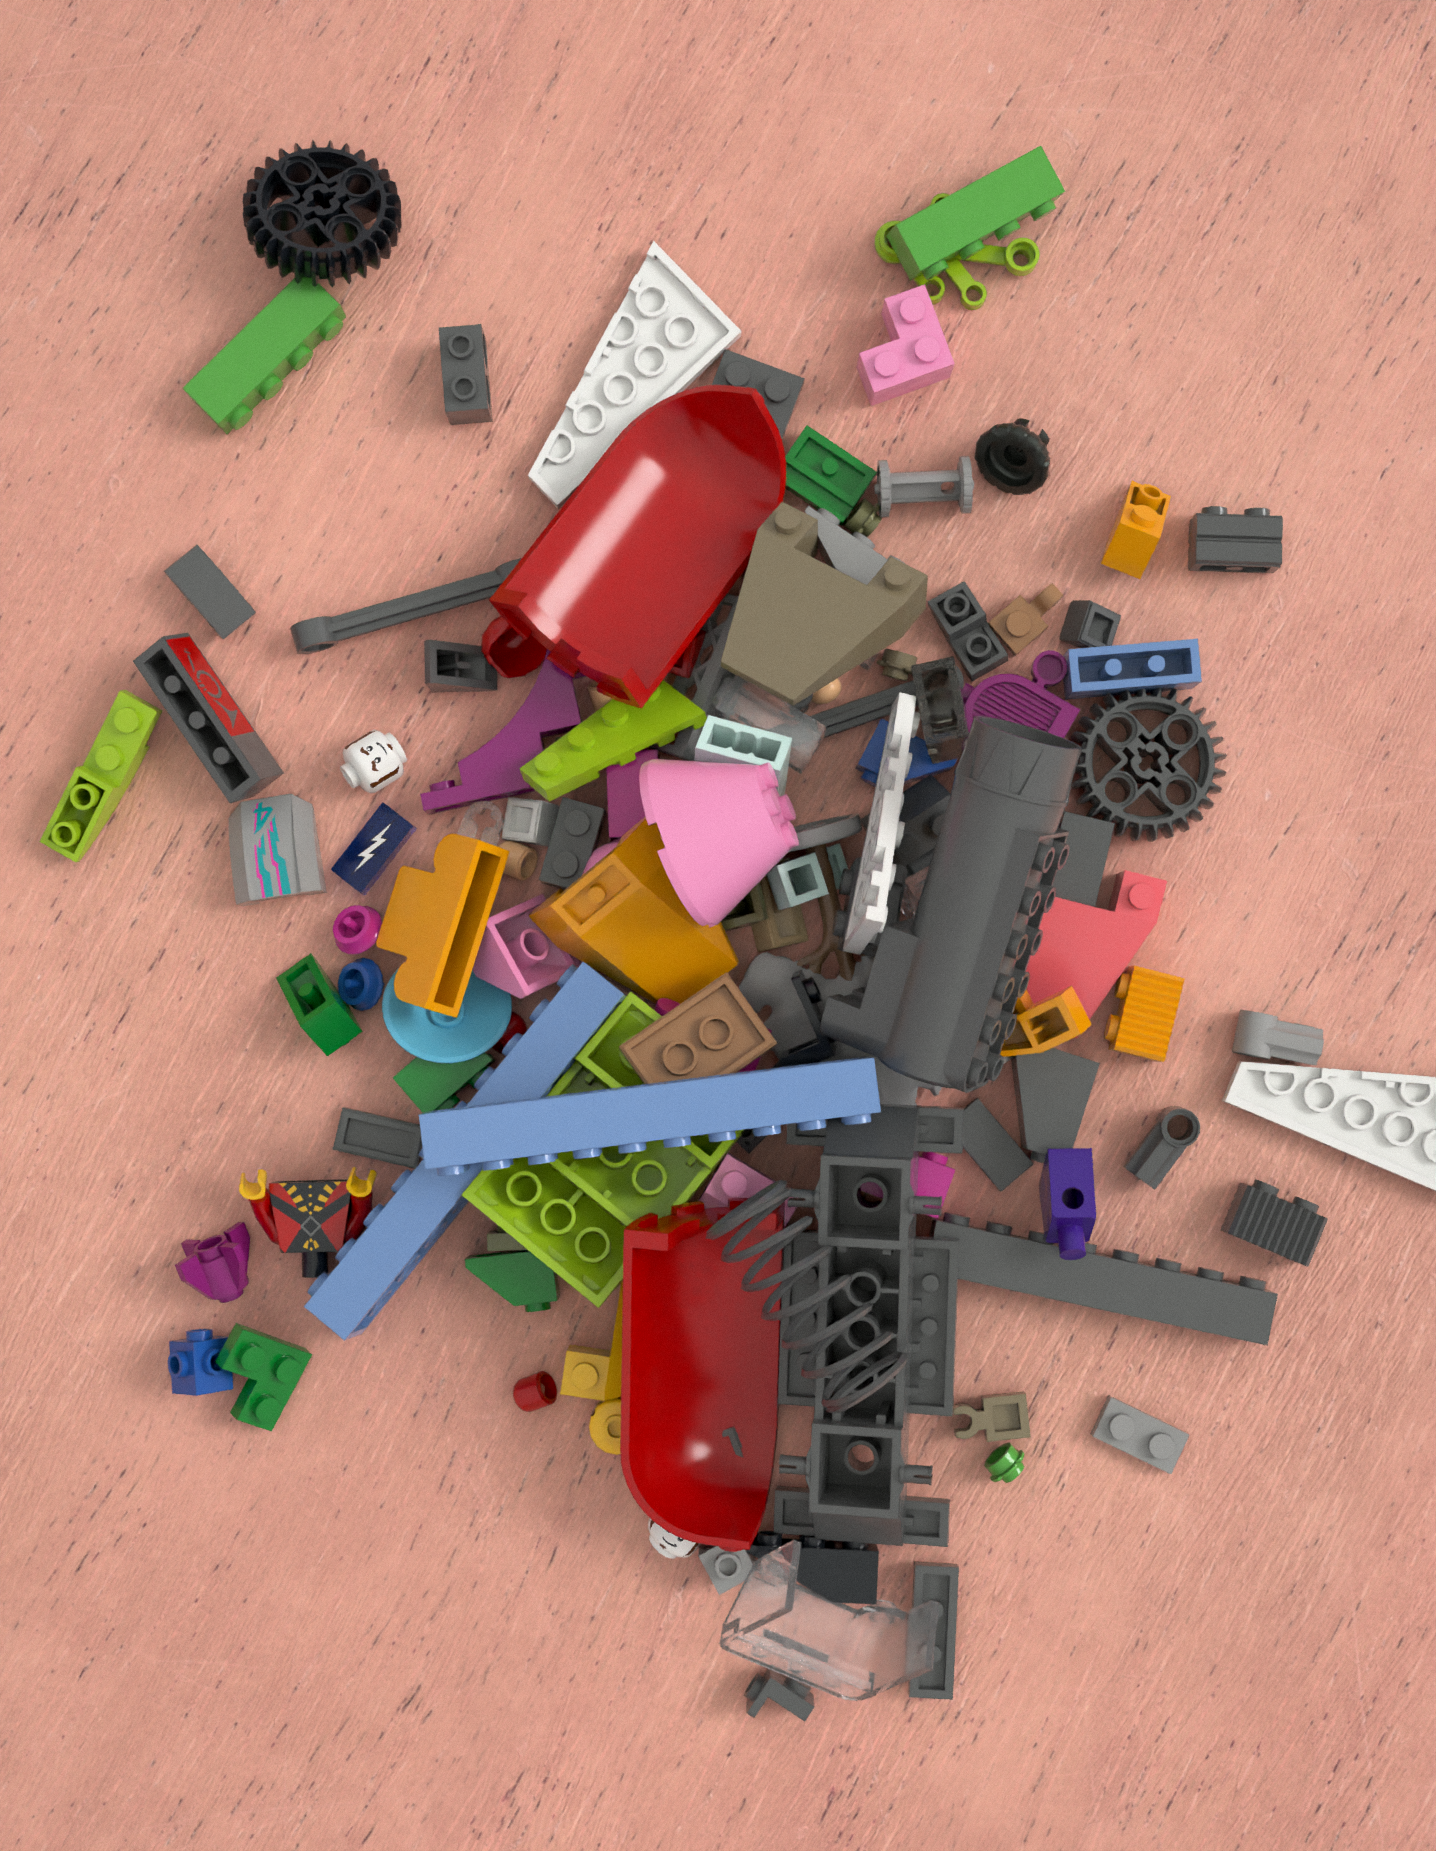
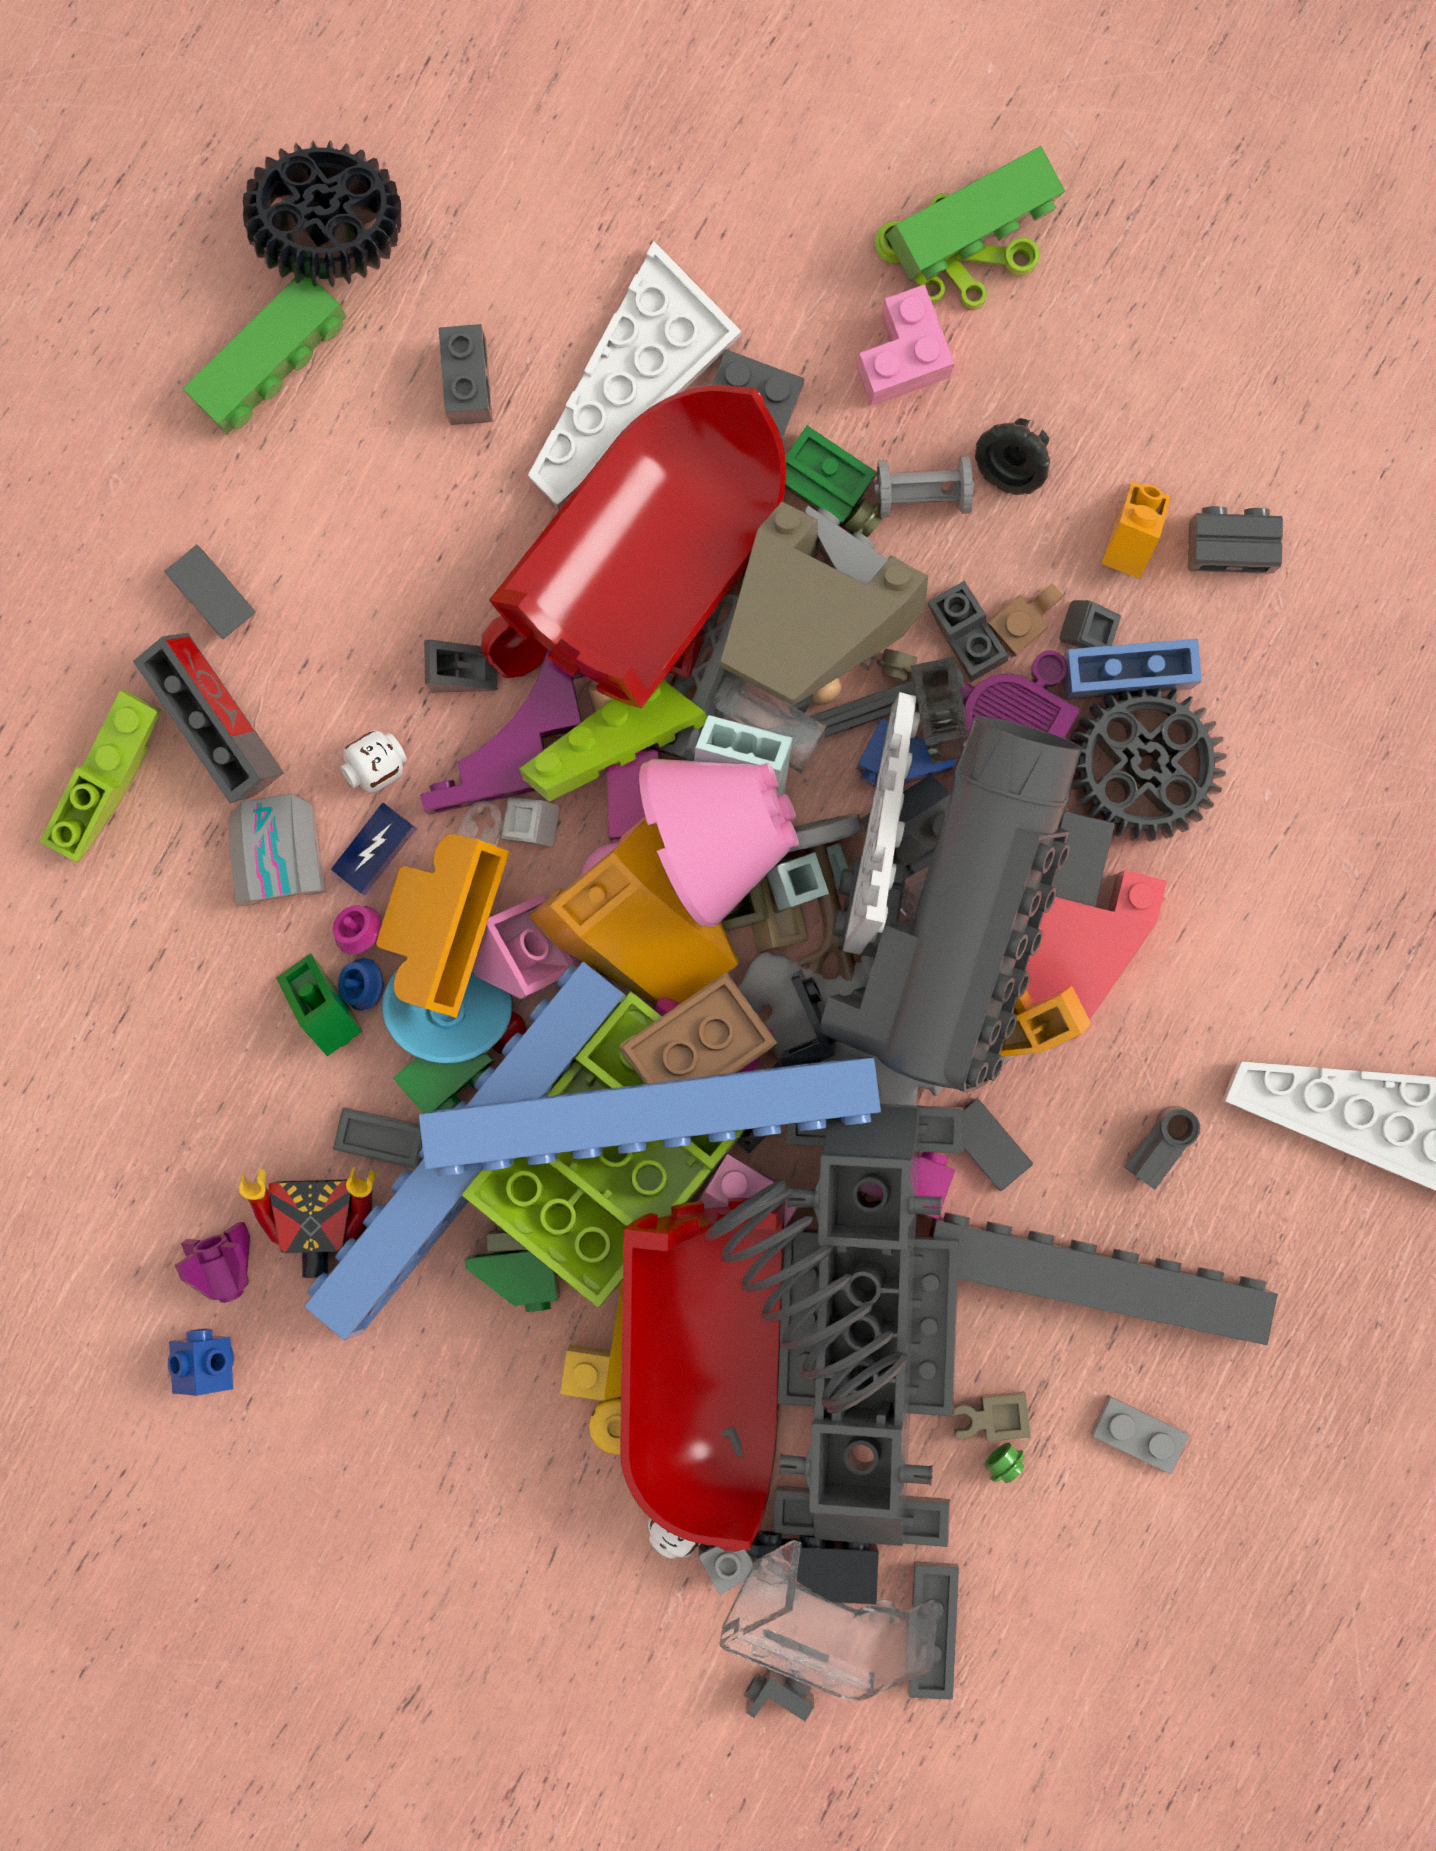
(271, 1370): green plate -> none
(326, 631): dark grey piece -> none
(516, 857): light nougat piece -> none
(529, 1395): red piece -> none
(572, 842): dark grey brick -> none
(1051, 1098): dark grey slope -> none
(1068, 1200): dark purple torso -> none
(1144, 1013): light orange brick -> none
(1267, 1037): light grey piece -> none
(1274, 1223): dark grey brick -> none

